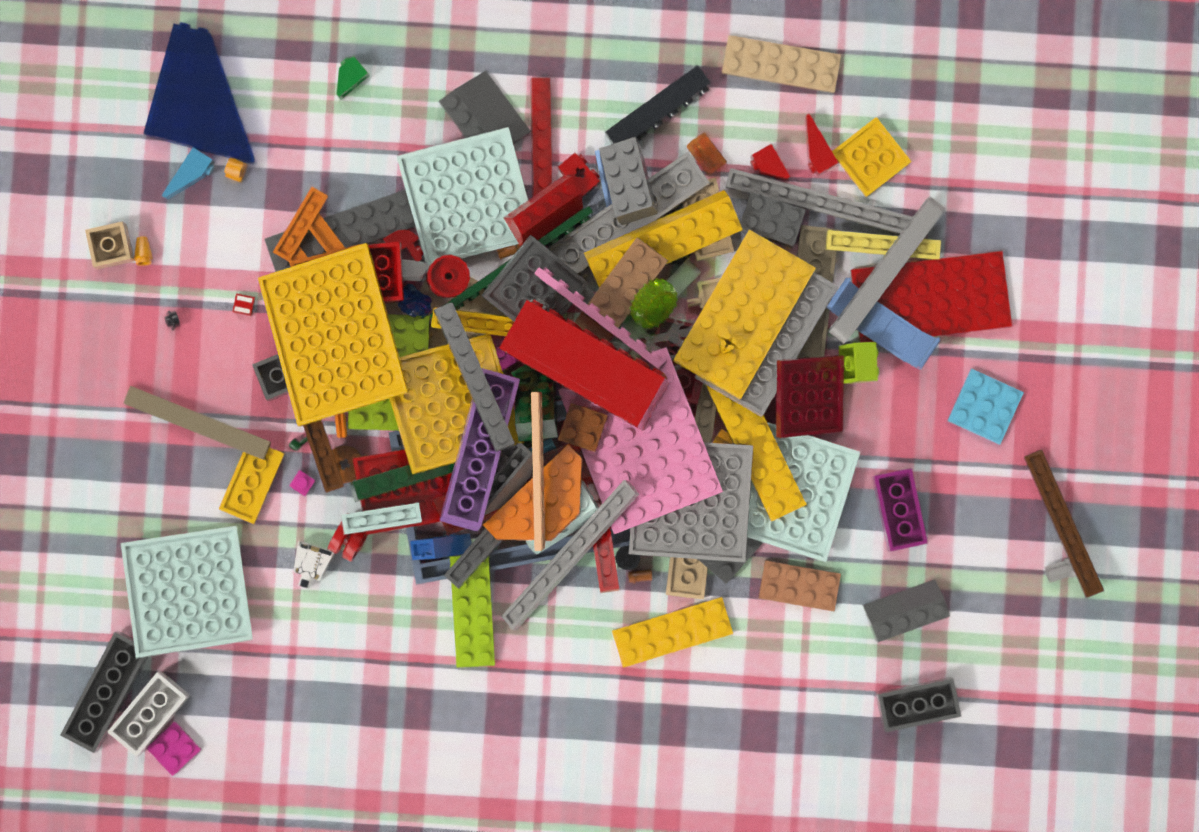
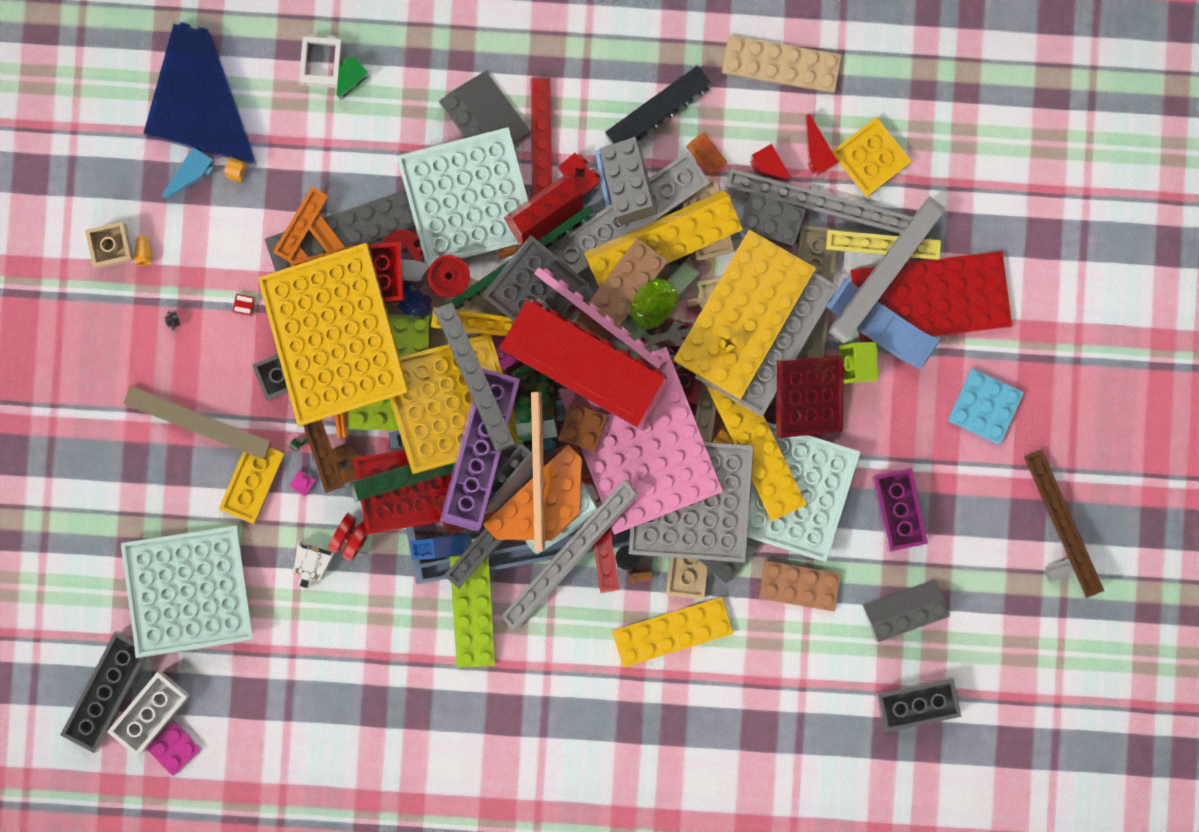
(320, 81): none -> white window
(381, 518): light aqua plate -> none

